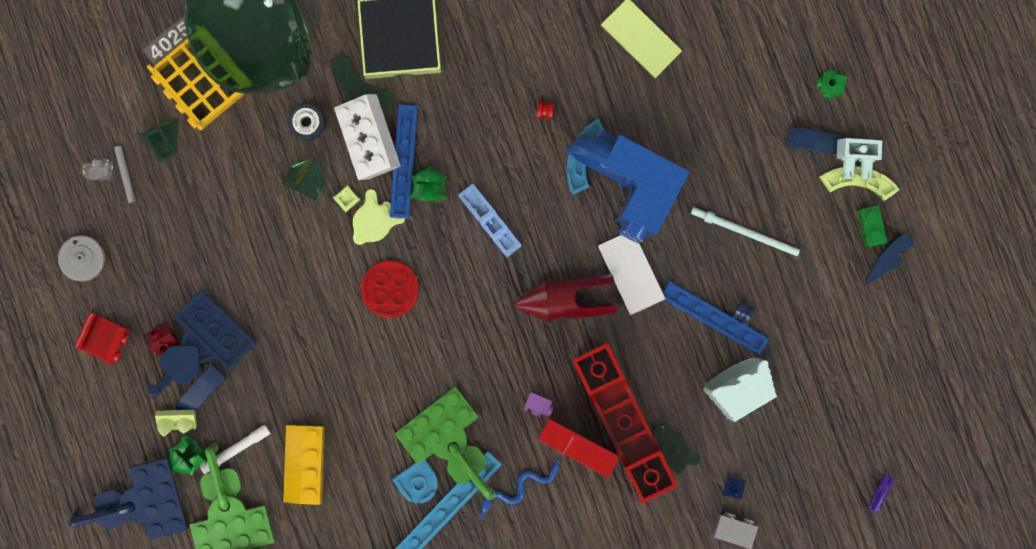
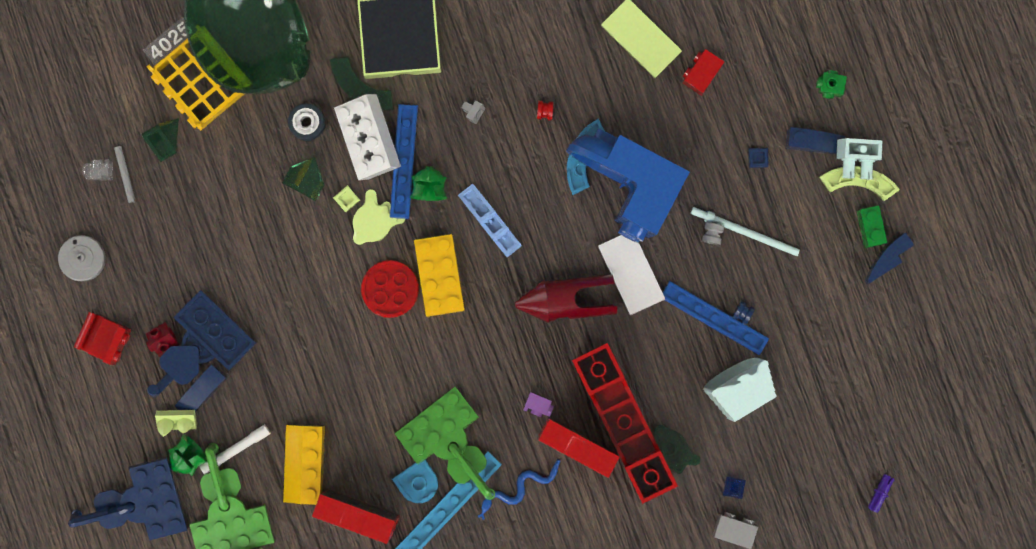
(356, 516): none -> red tile
(439, 275): none -> yellow brick
(474, 111): none -> light grey tile
(703, 71): none -> red brick
(712, 235): none -> light grey wheel
(758, 158): none -> dark blue tile

